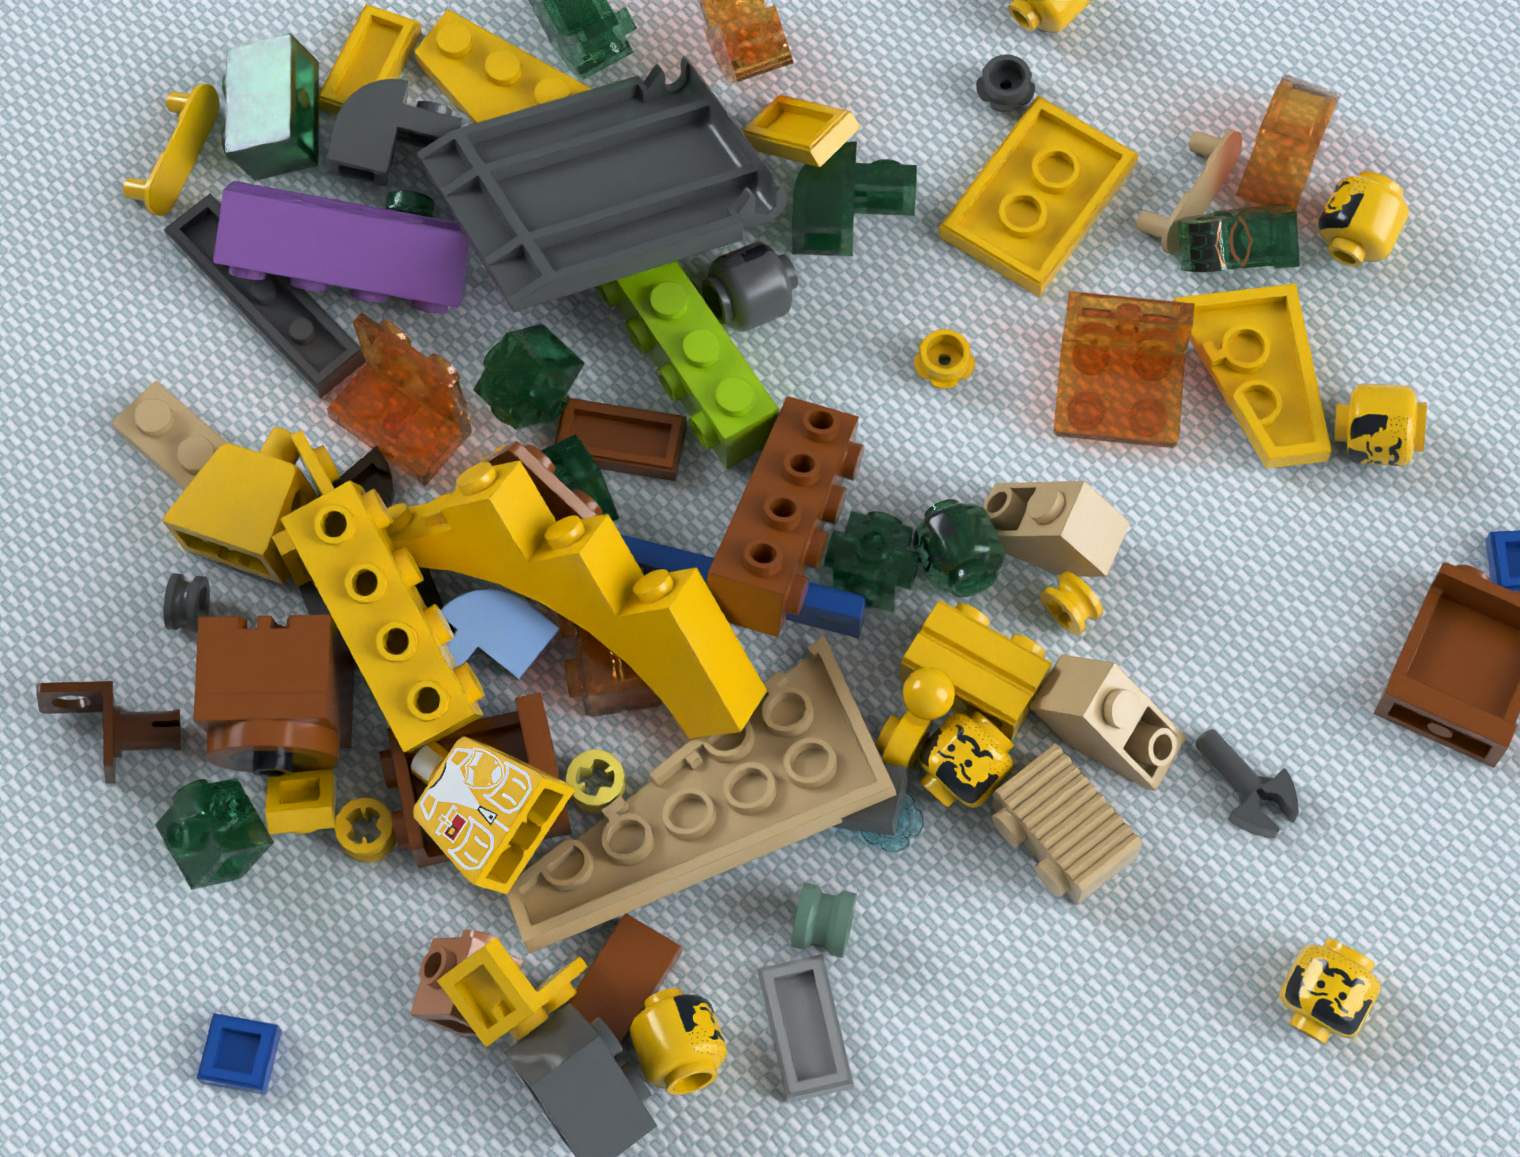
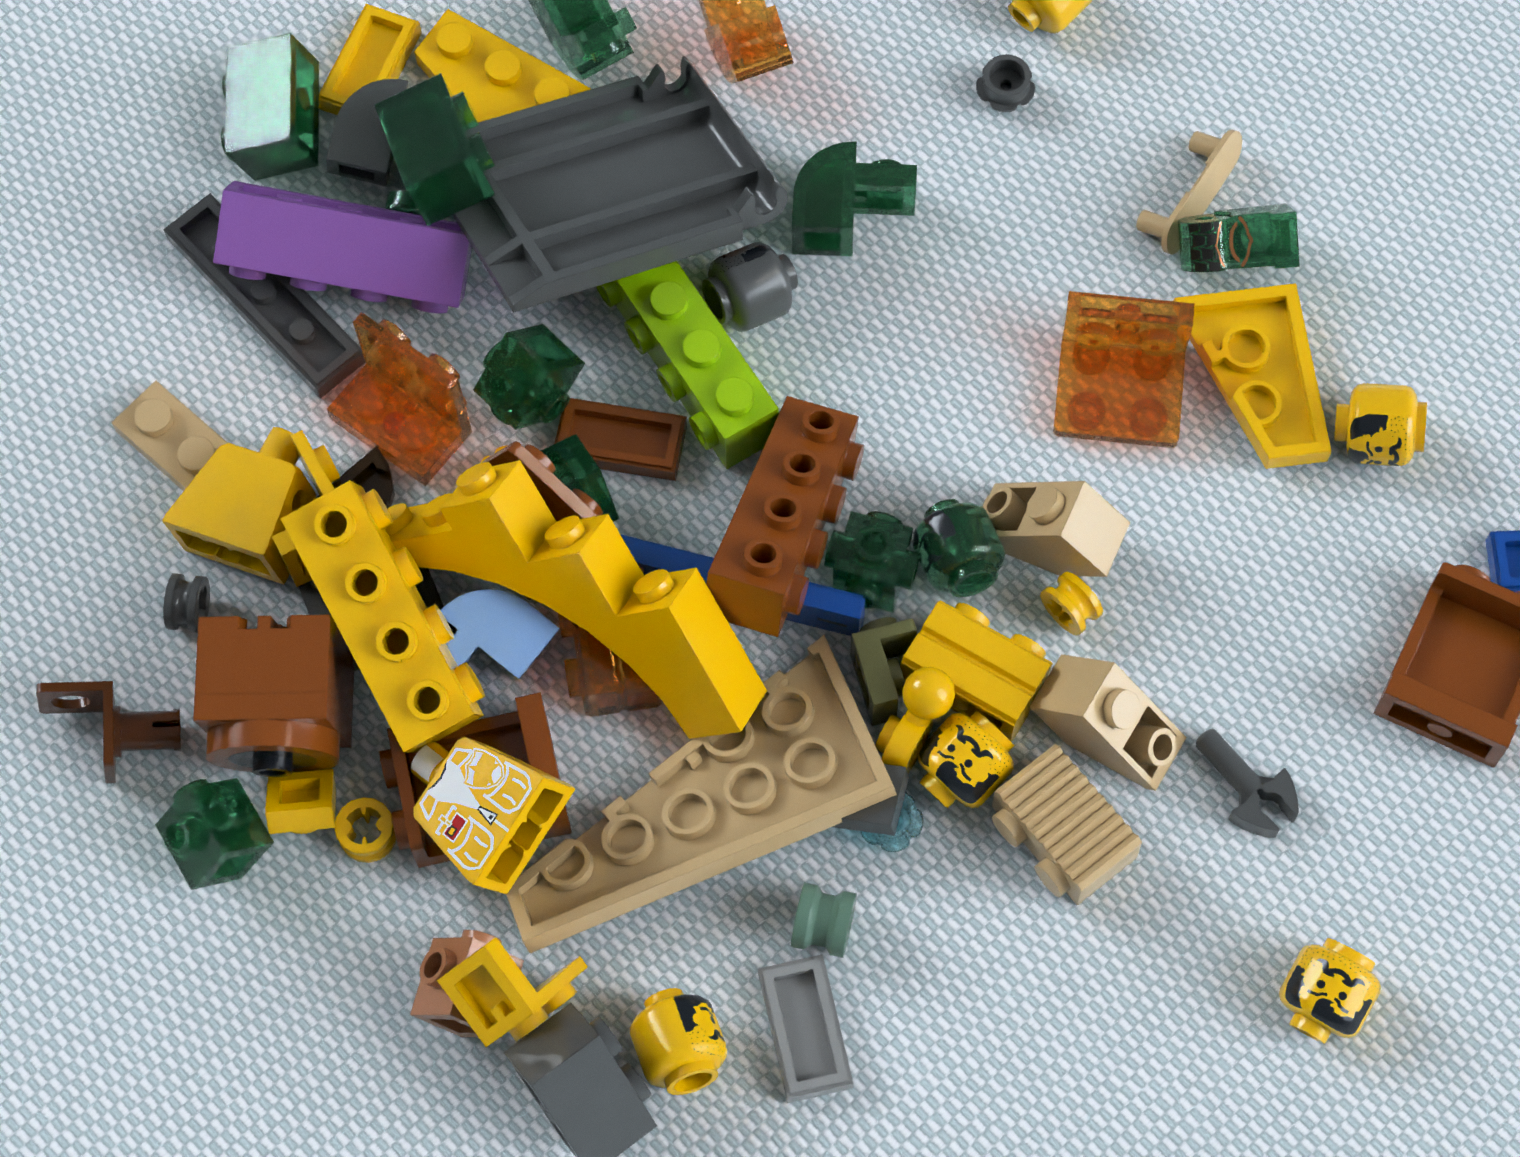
(196, 119): yellow piece -> none
(239, 1054): blue tile -> none
(435, 149): none -> clear green brick
(585, 766): light yellow bush -> none
(625, 975): dark orange tile -> none
(801, 130): yellow tile -> none
(879, 678): none -> olive bracket
(944, 344): yellow plate -> none
(1038, 196): yellow tile -> none
(1288, 142): clear orange brick -> none
(1363, 218): yellow head -> none

